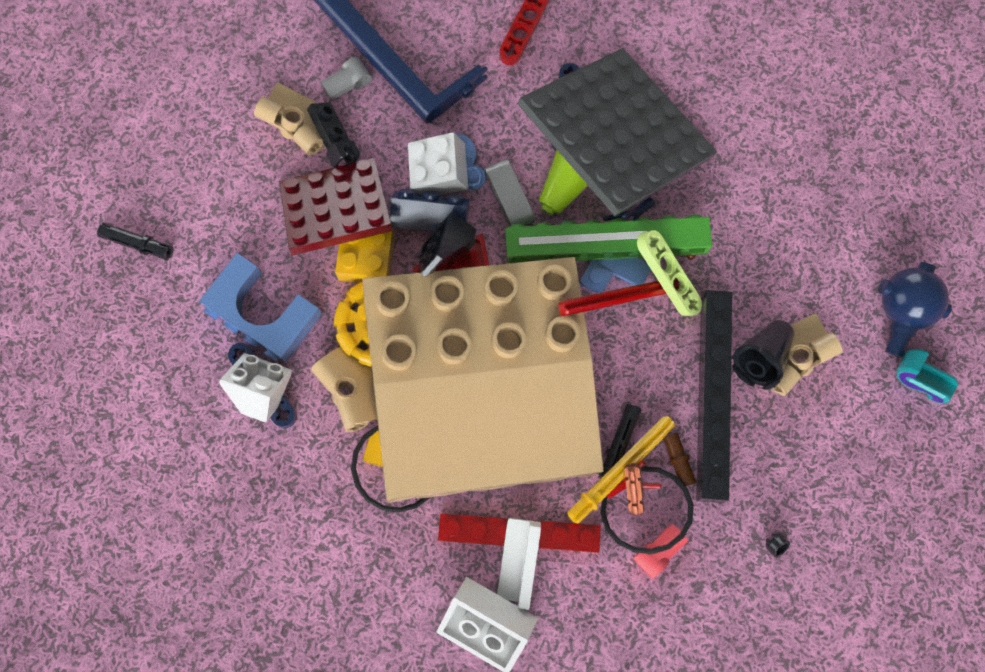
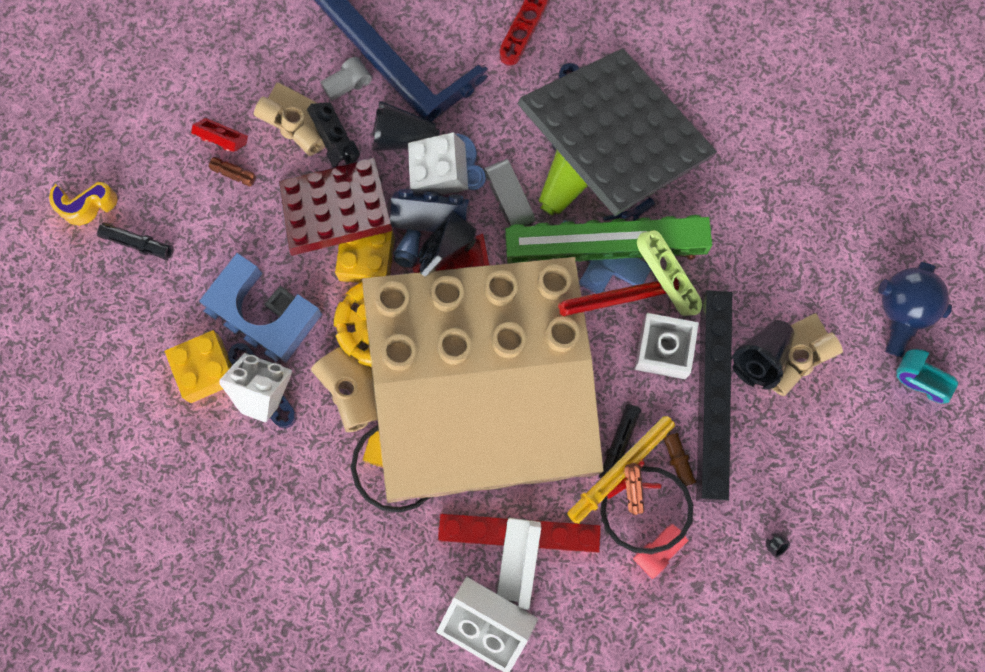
(84, 206): none -> yellow animal
(199, 365): none -> yellow brick
(219, 134): none -> red plate
(232, 171): none -> copper axle
(279, 301): none -> dark grey tile
(398, 127): none -> black cone
(407, 251): none -> medium blue cone
(666, 346): none -> white brick

